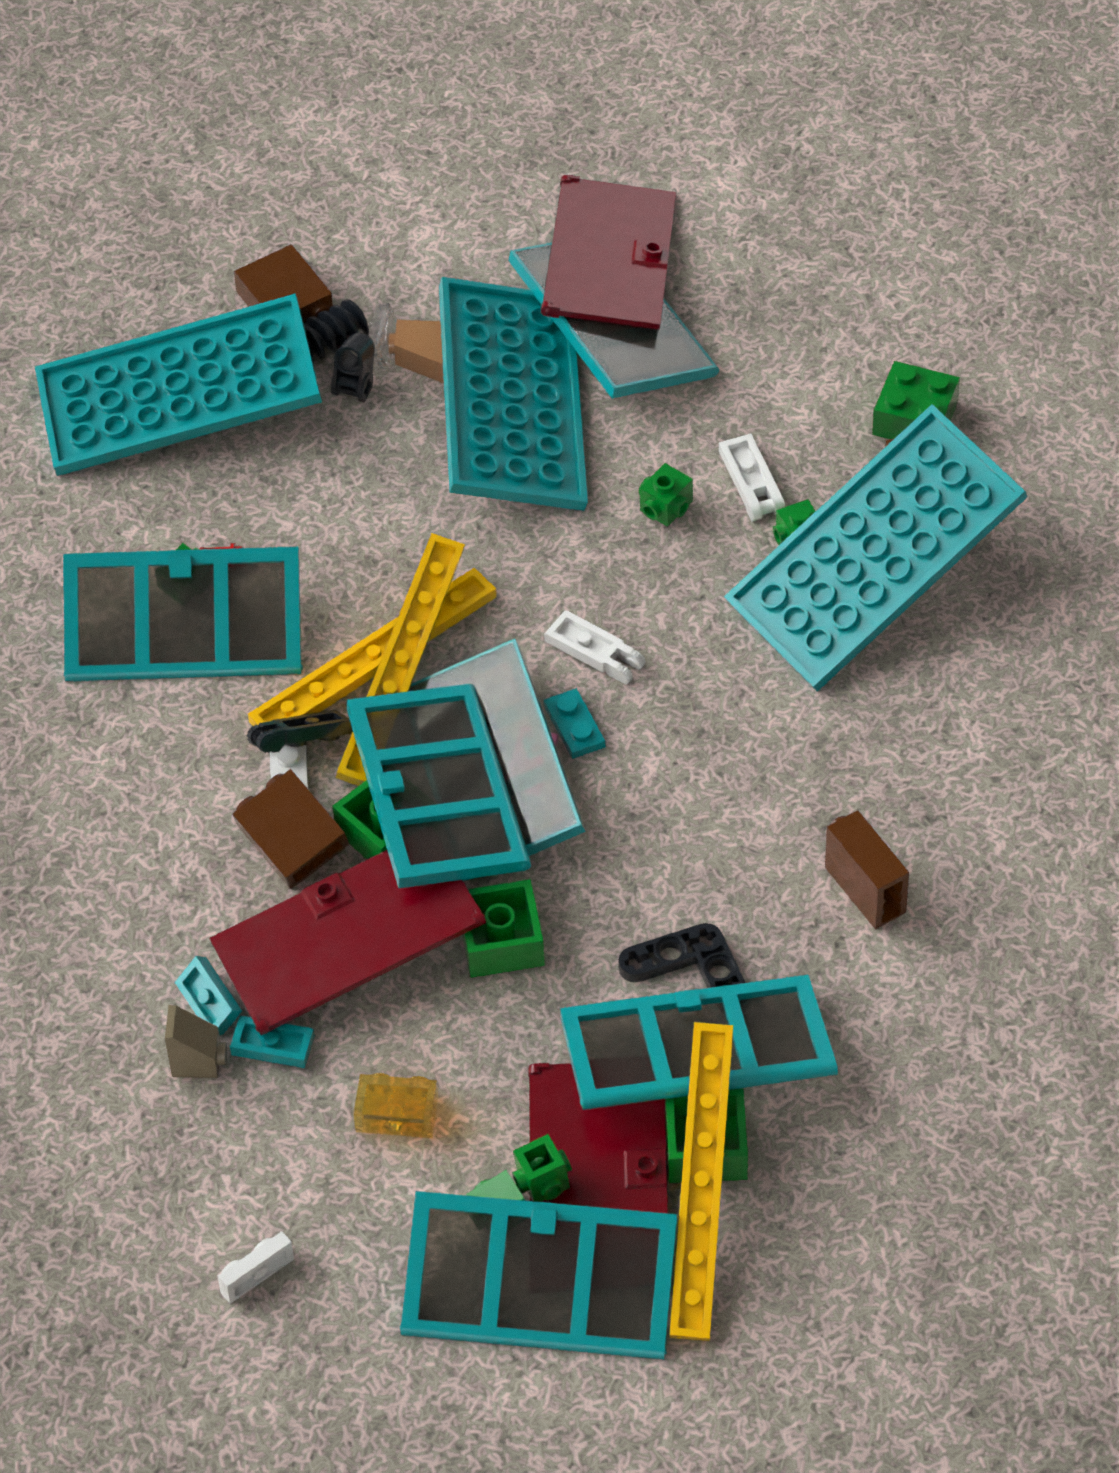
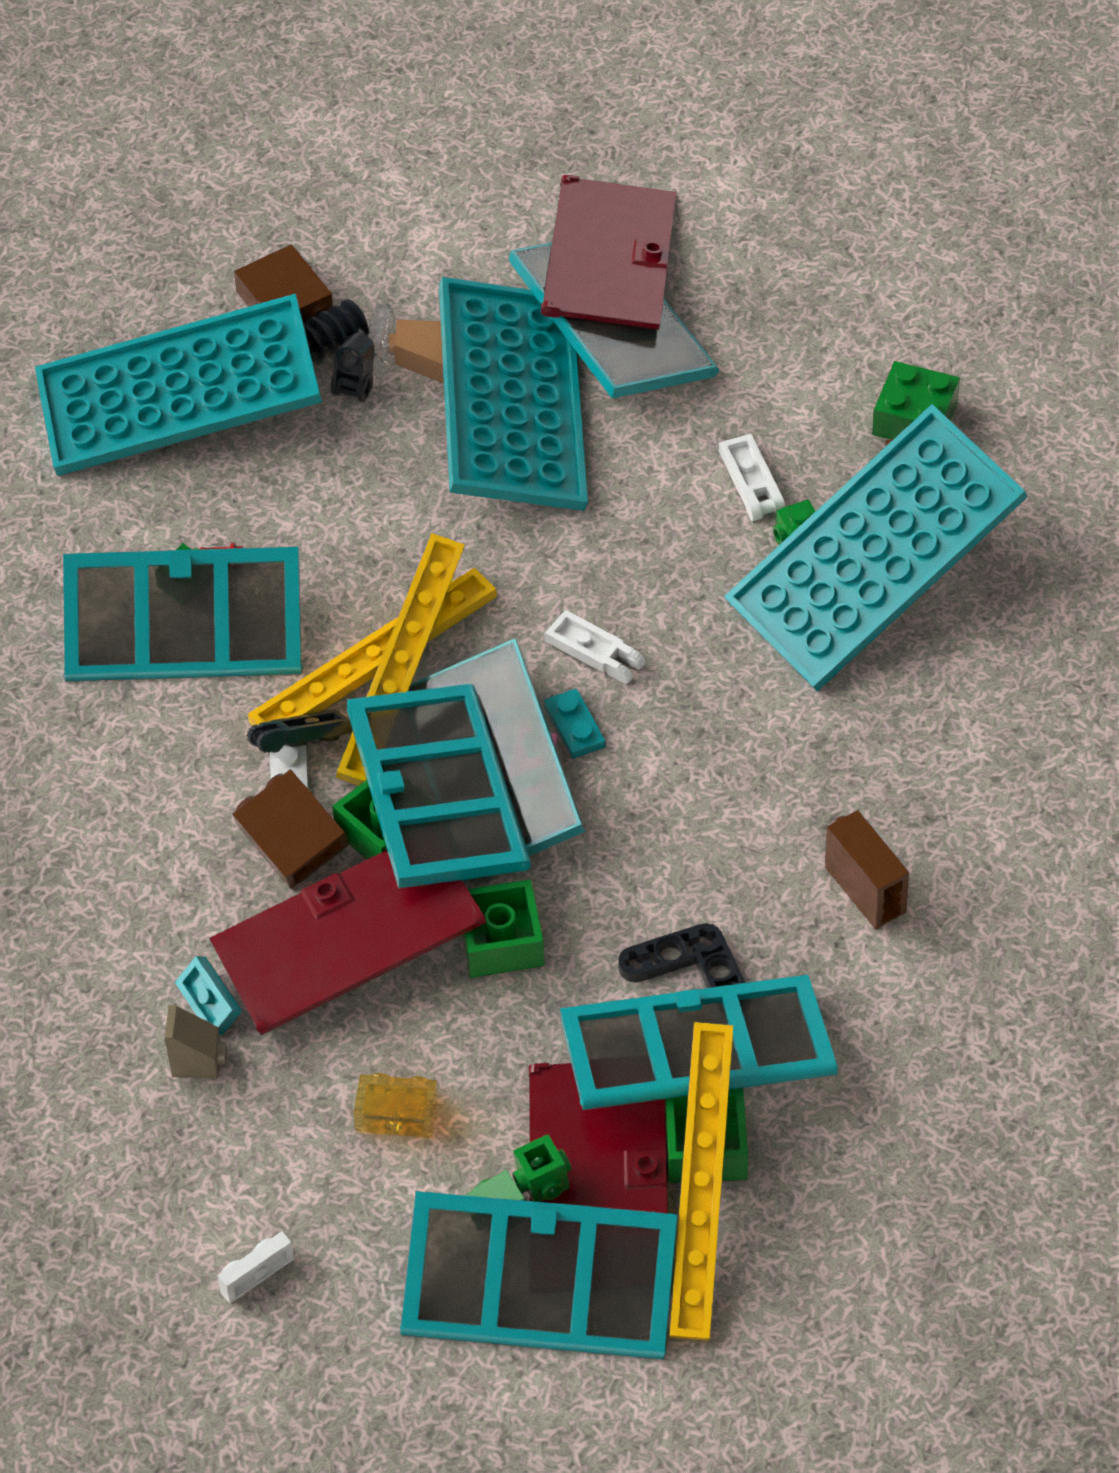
(282, 1045): teal plate -> none
(666, 495): green brick -> none

